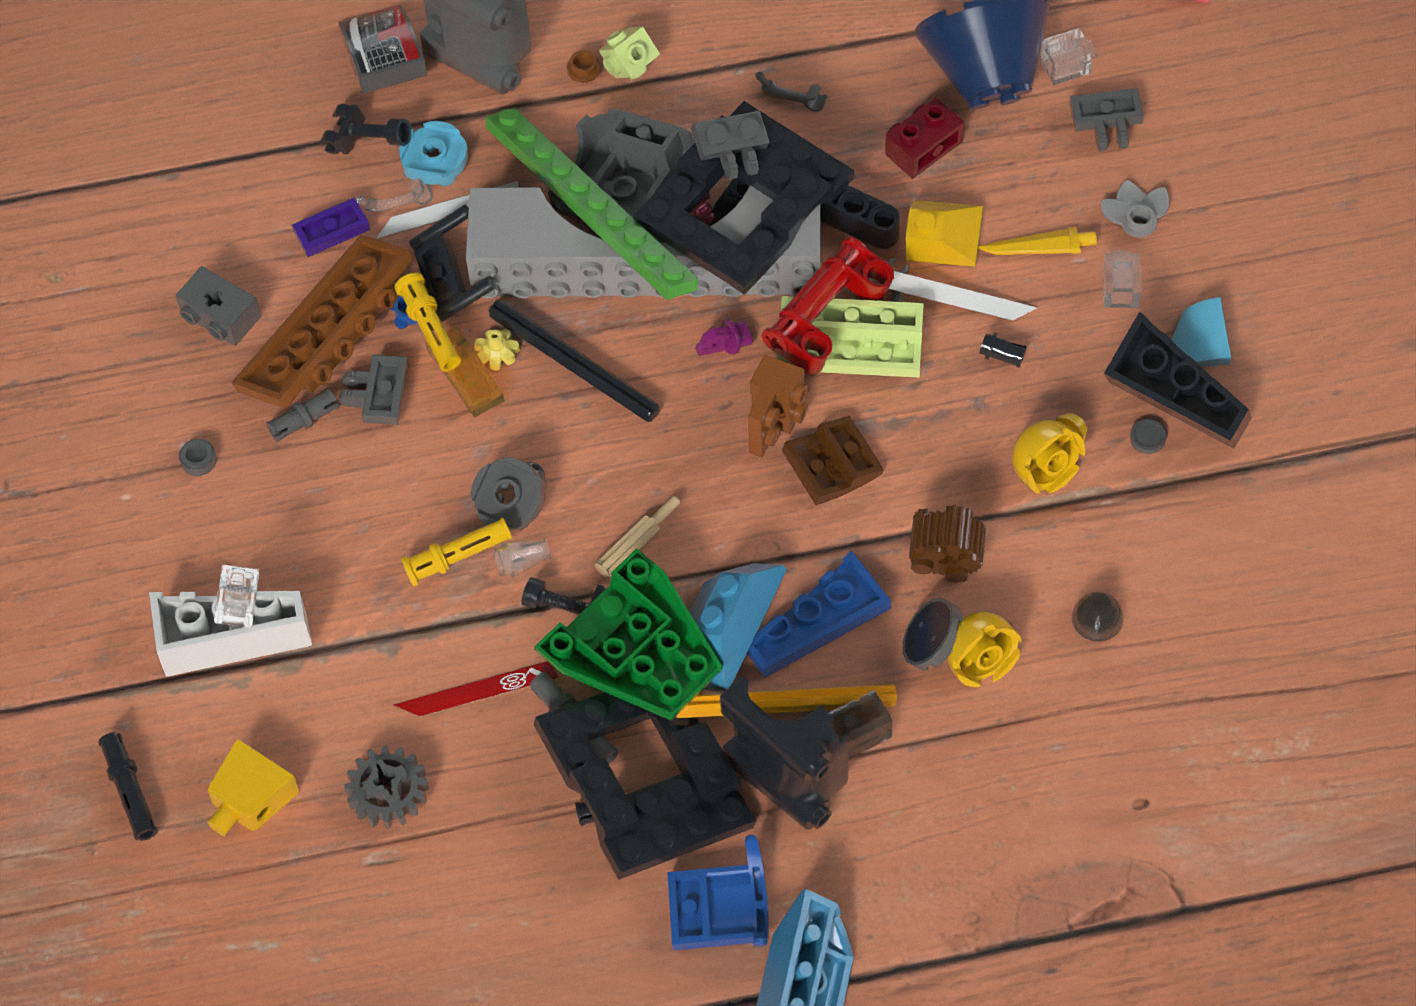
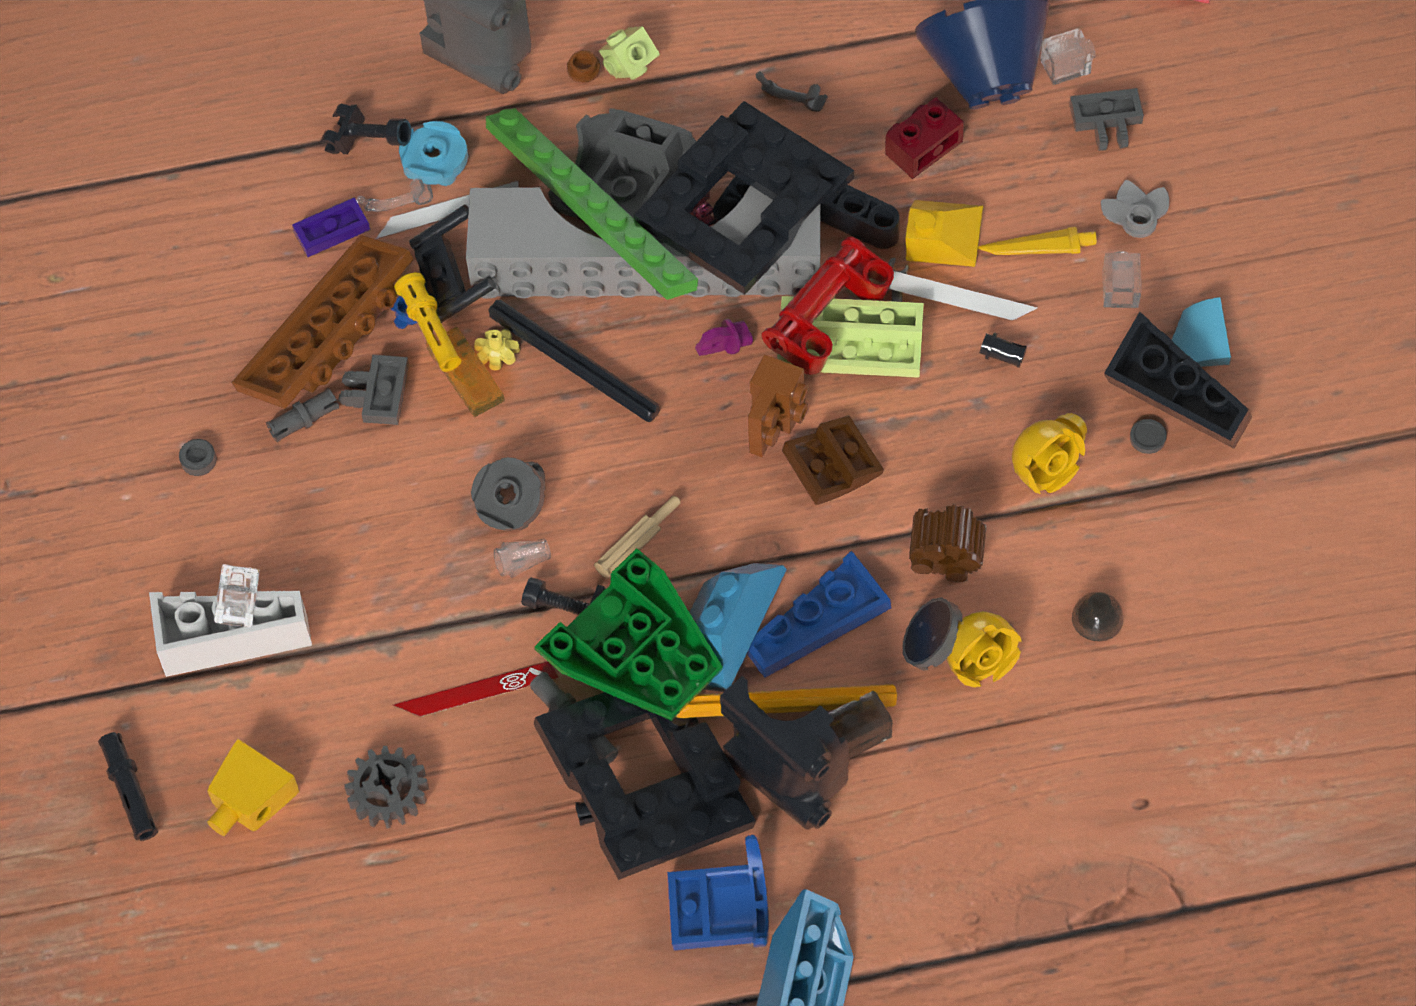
(218, 306): dark grey brick -> none
(383, 48): slope -> none
(440, 563): yellow pin -> none
(732, 136): dark grey hinge -> none

